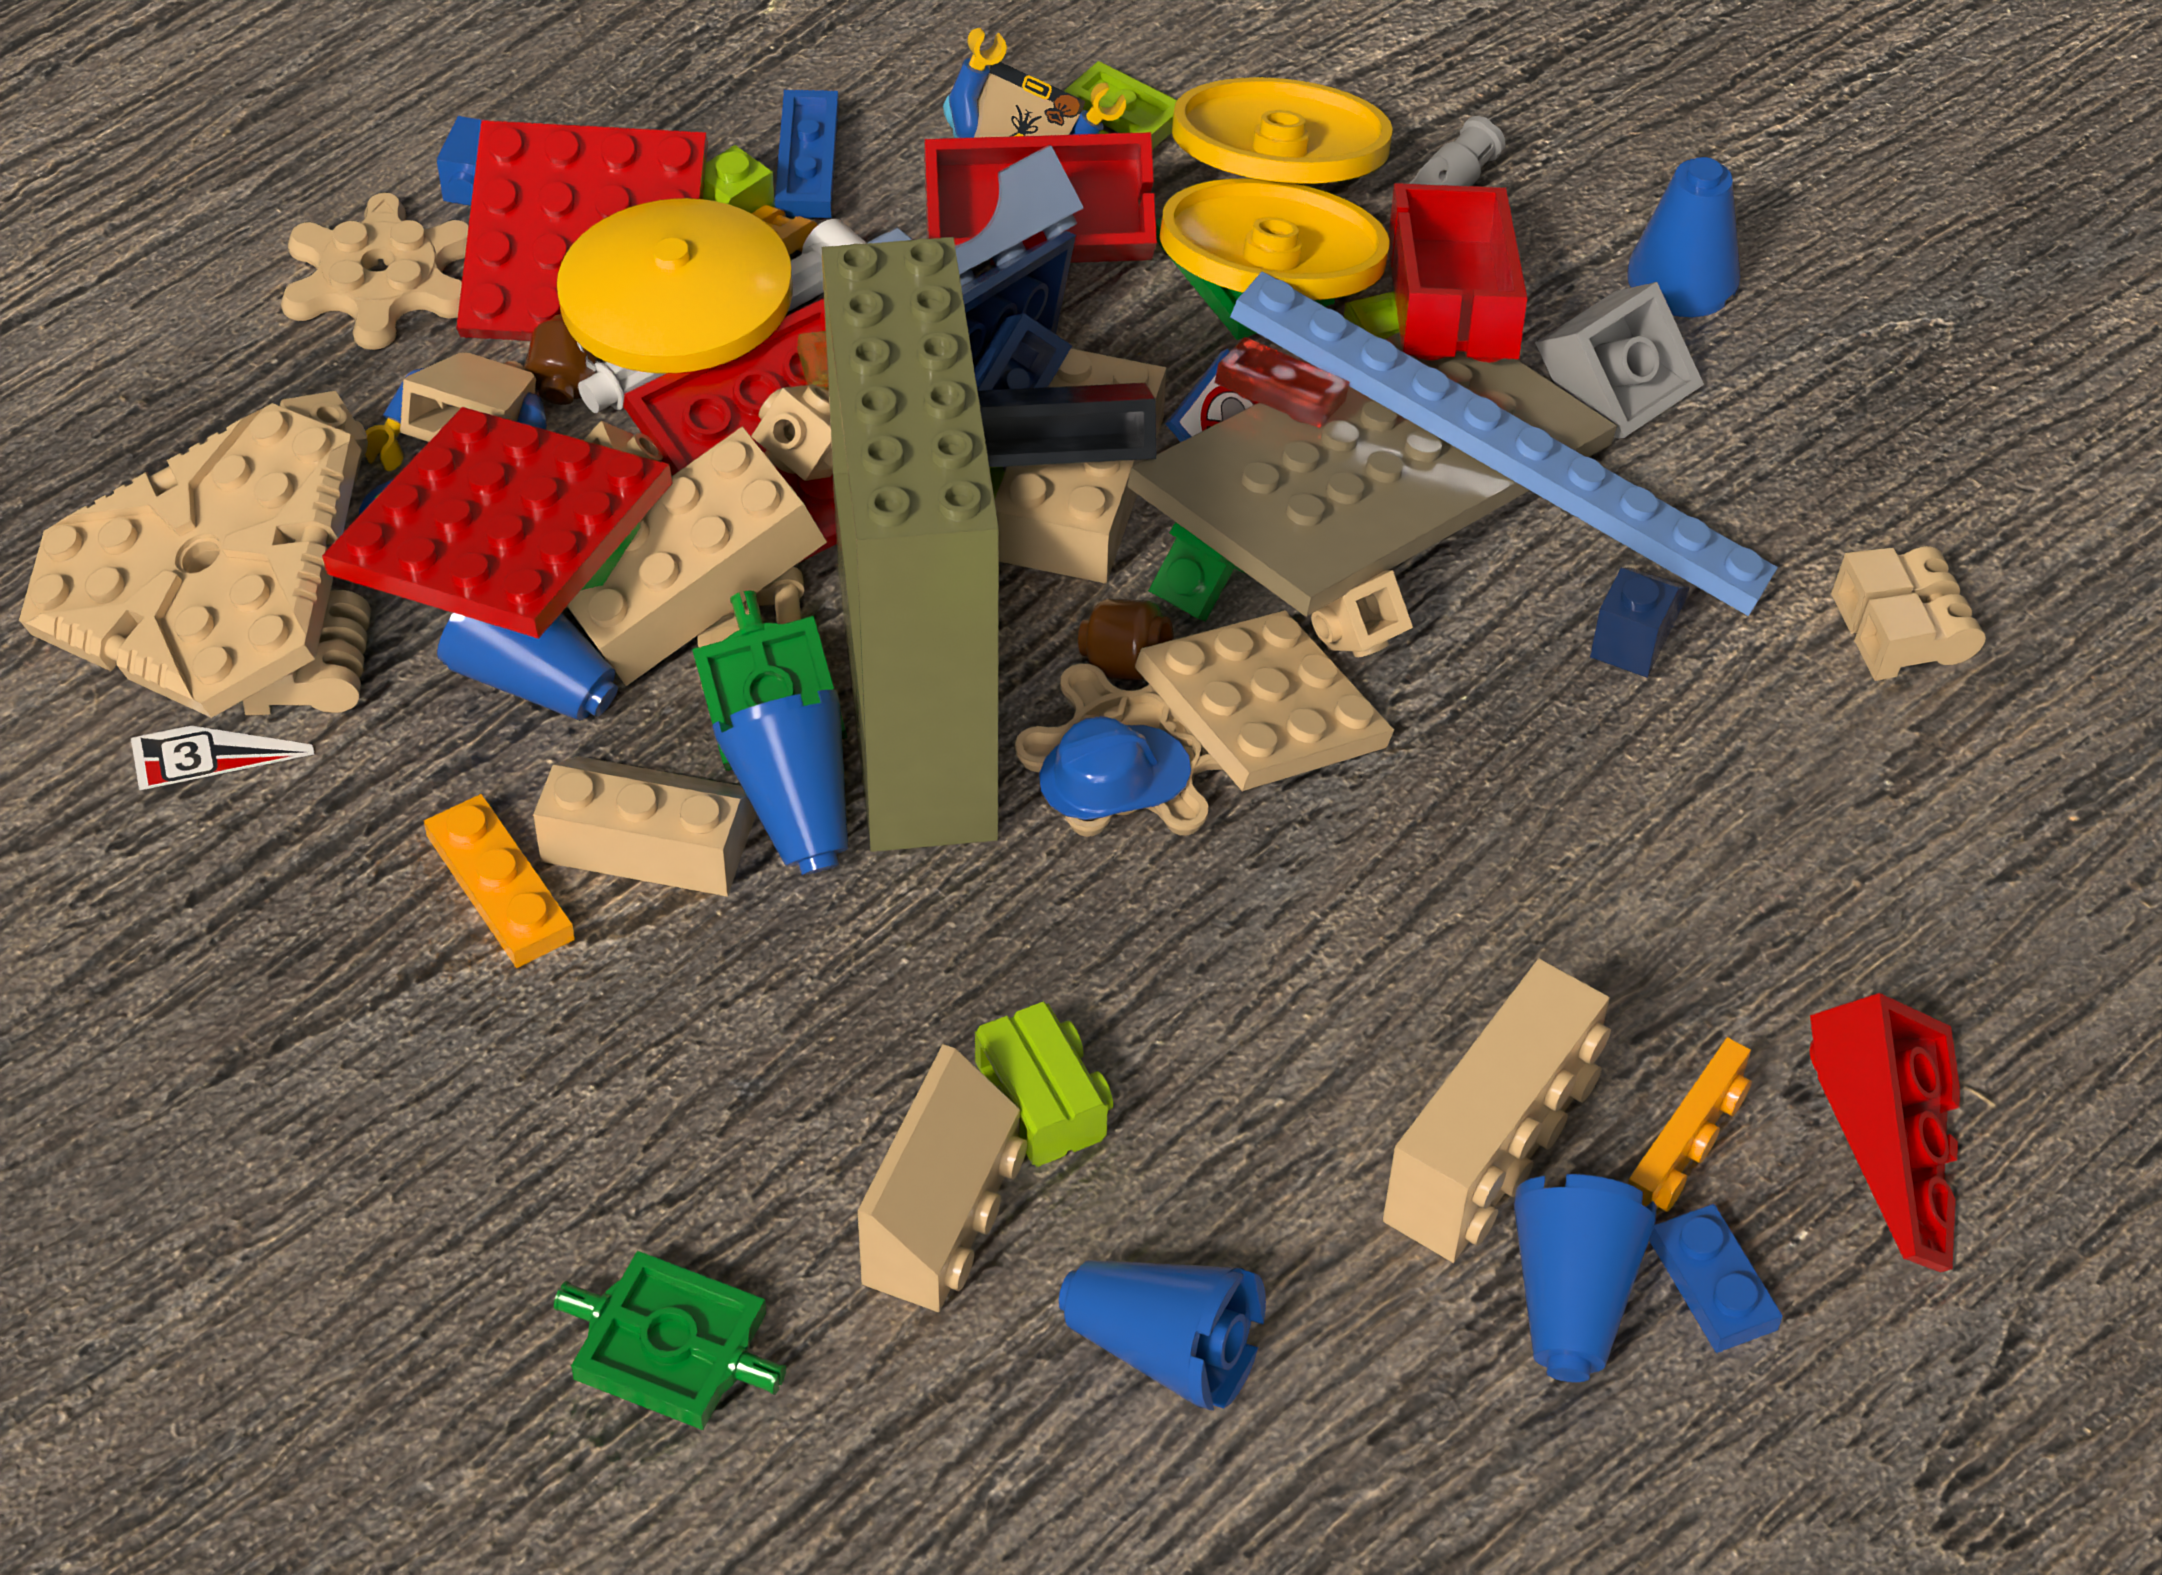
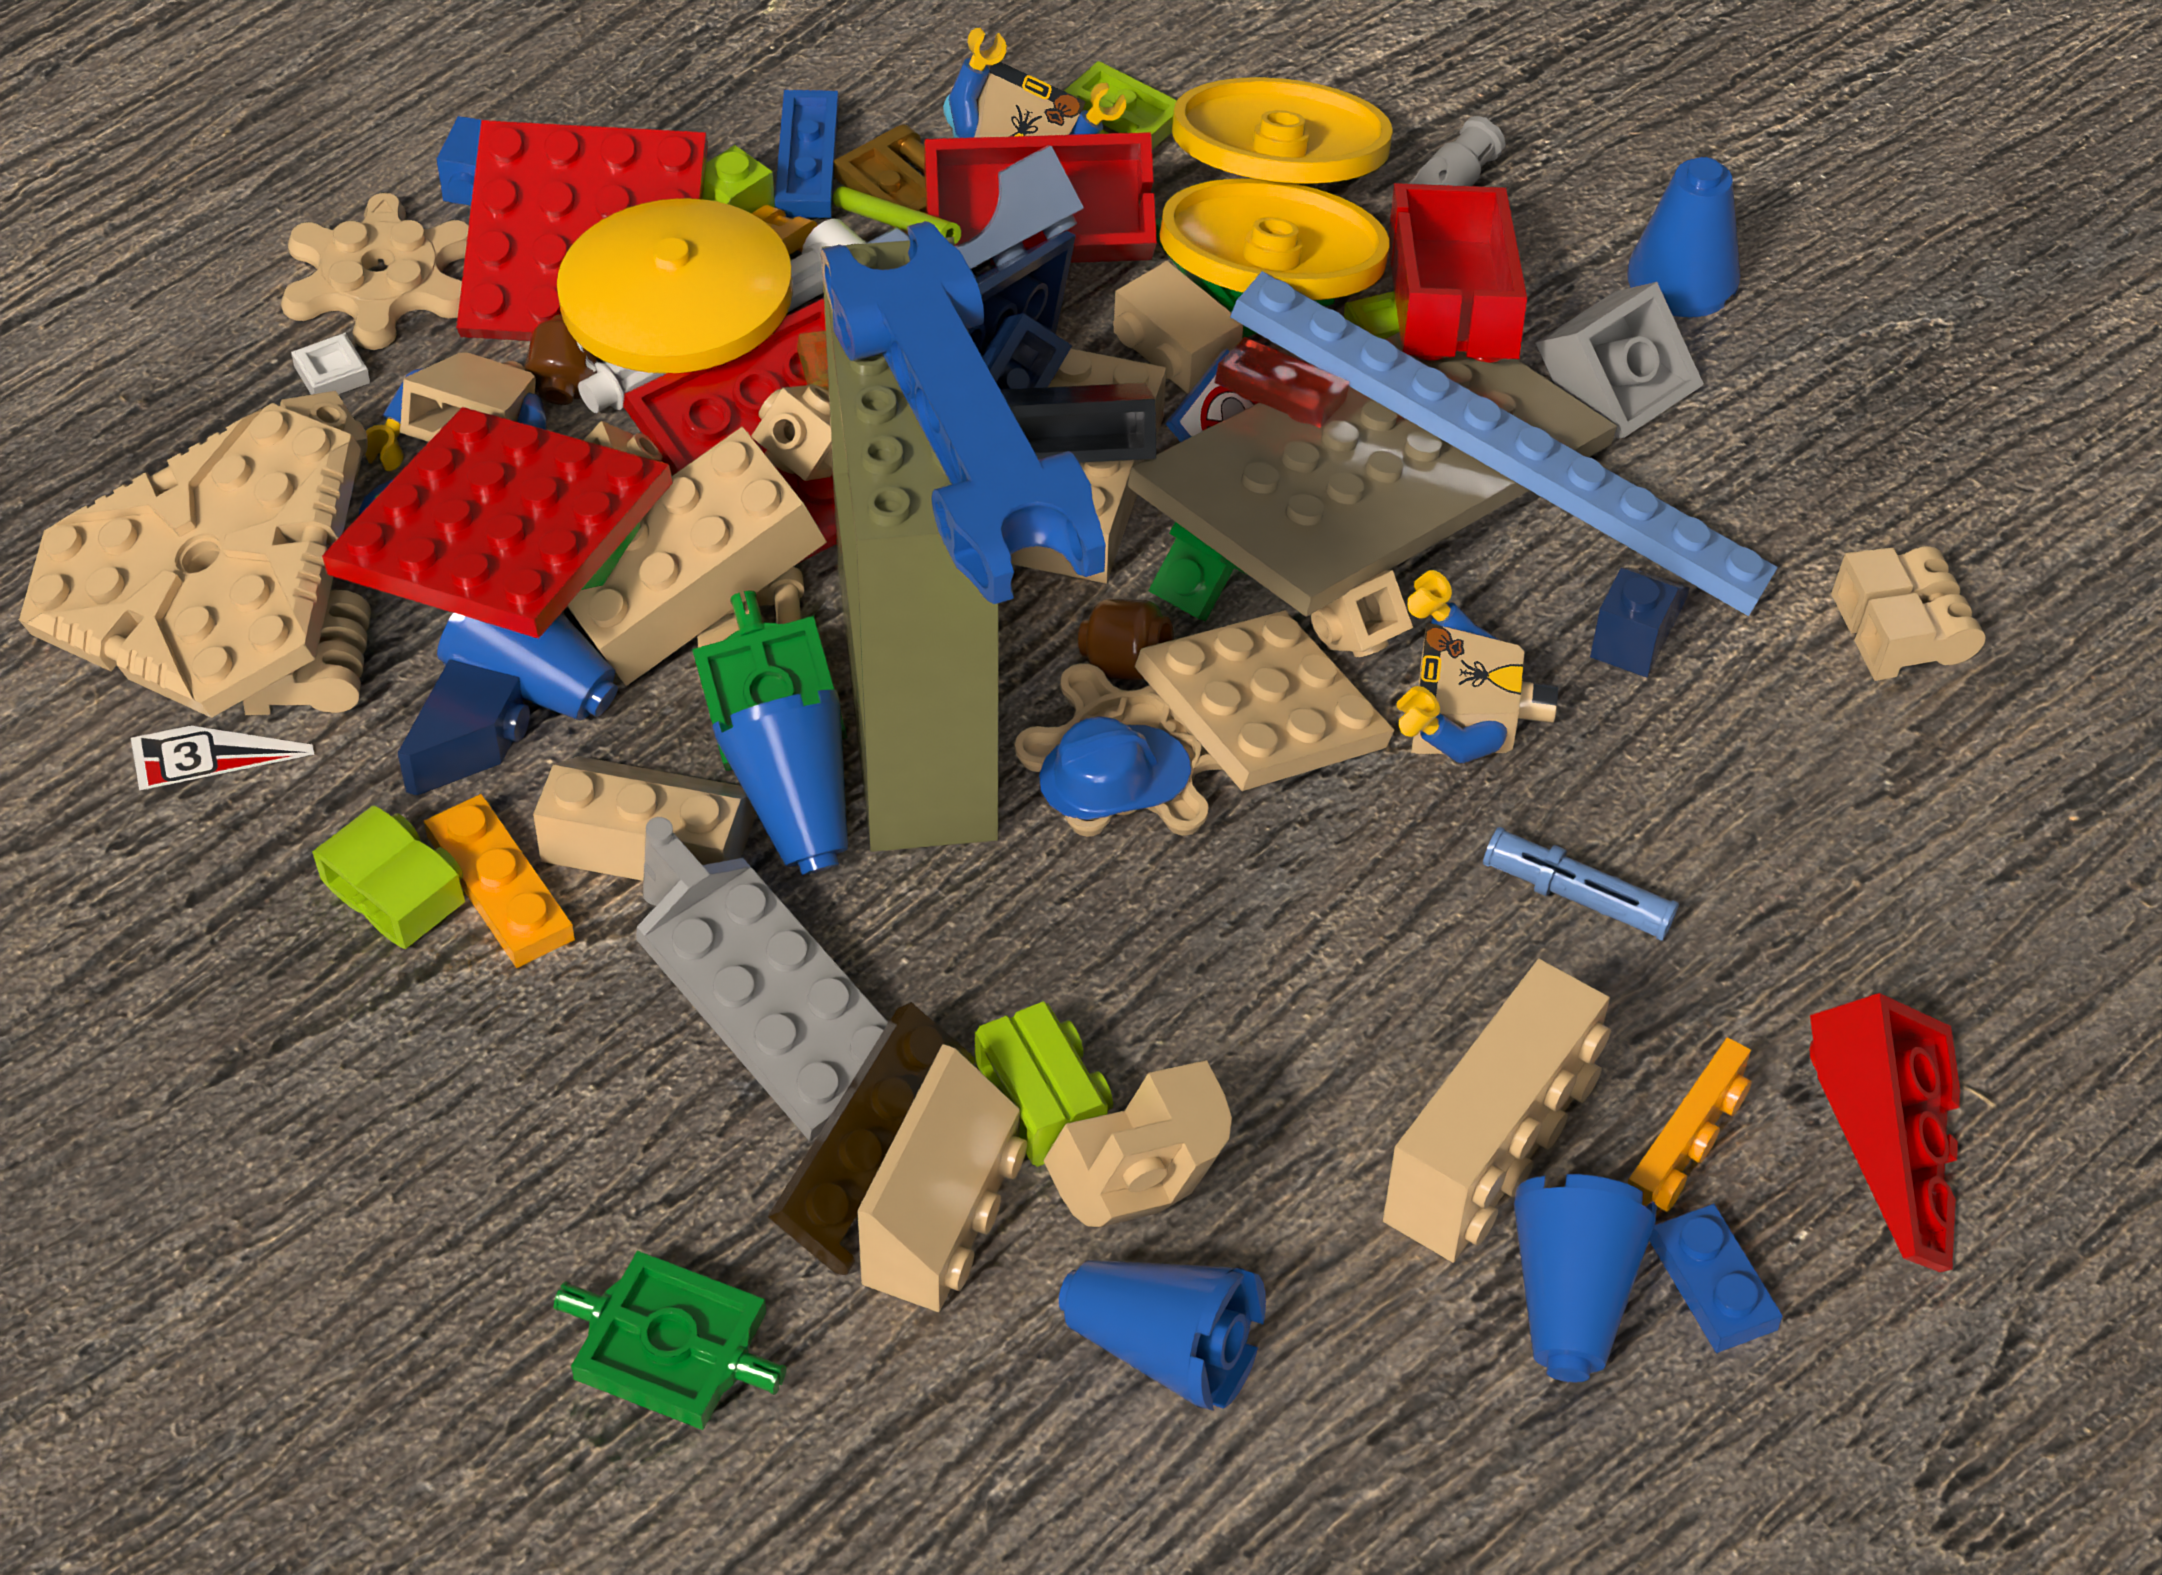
(331, 366): none -> white tile
(390, 875): none -> lime brick
(462, 727): none -> dark blue slope
(756, 977): none -> light grey hinge
(854, 1141): none -> dark brown hinge
(881, 168): none -> pearl gold plate
(890, 212): none -> lime piece
(998, 486): none -> blue piece
(1146, 1155): none -> tan brick
(1174, 324): none -> tan brick
(1467, 683): none -> torso
(1558, 874): none -> medium blue pin

